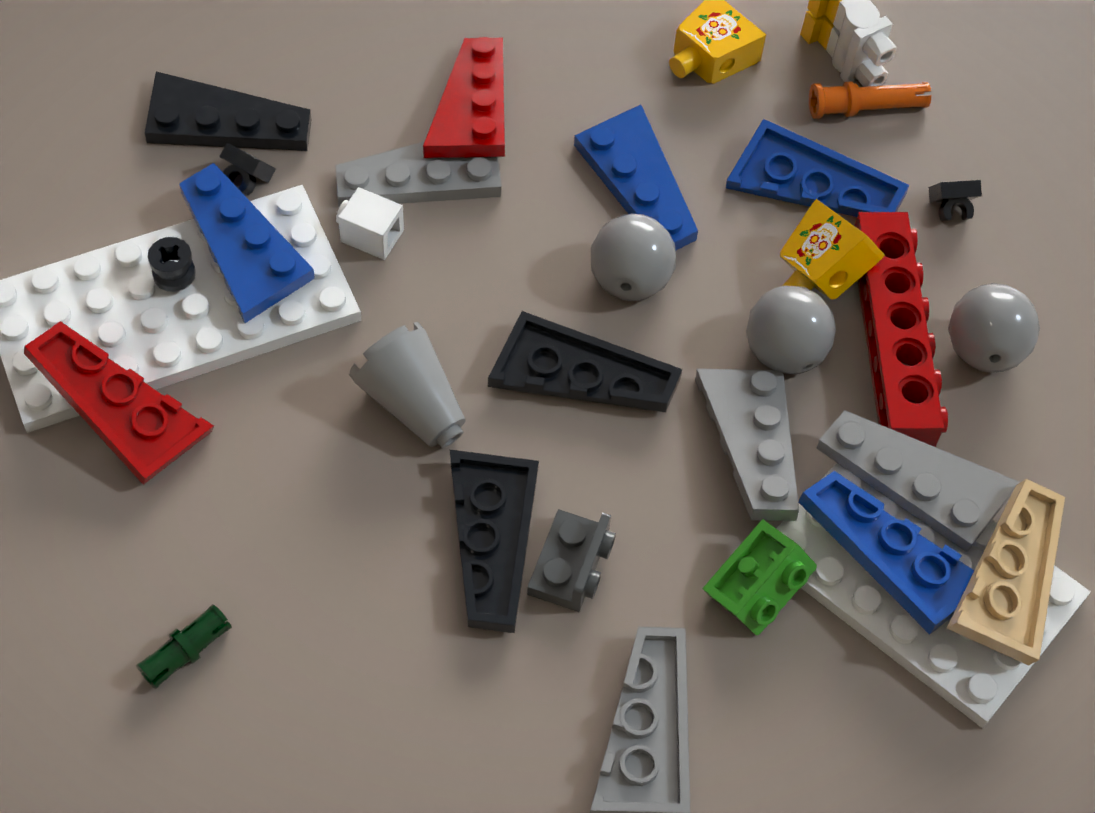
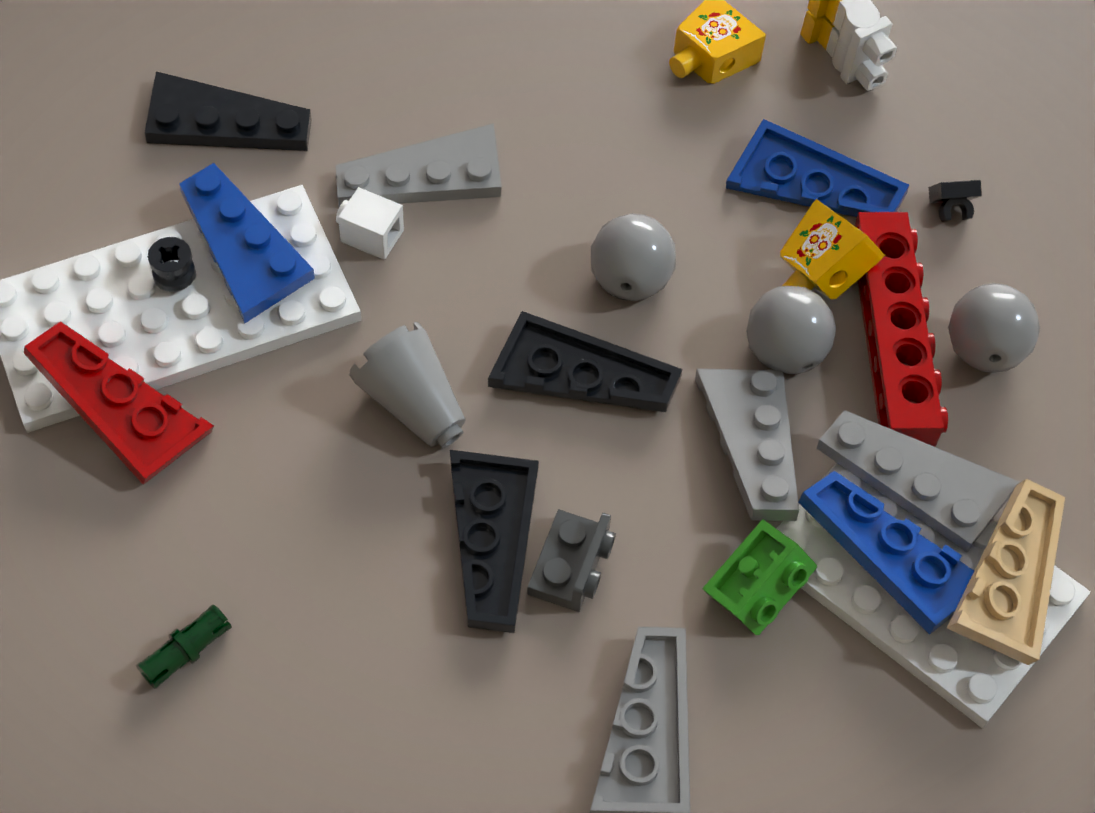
(247, 166): black tile -> none
(472, 105): red wing -> none
(636, 171): blue wing -> none
(851, 98): orange pin -> none

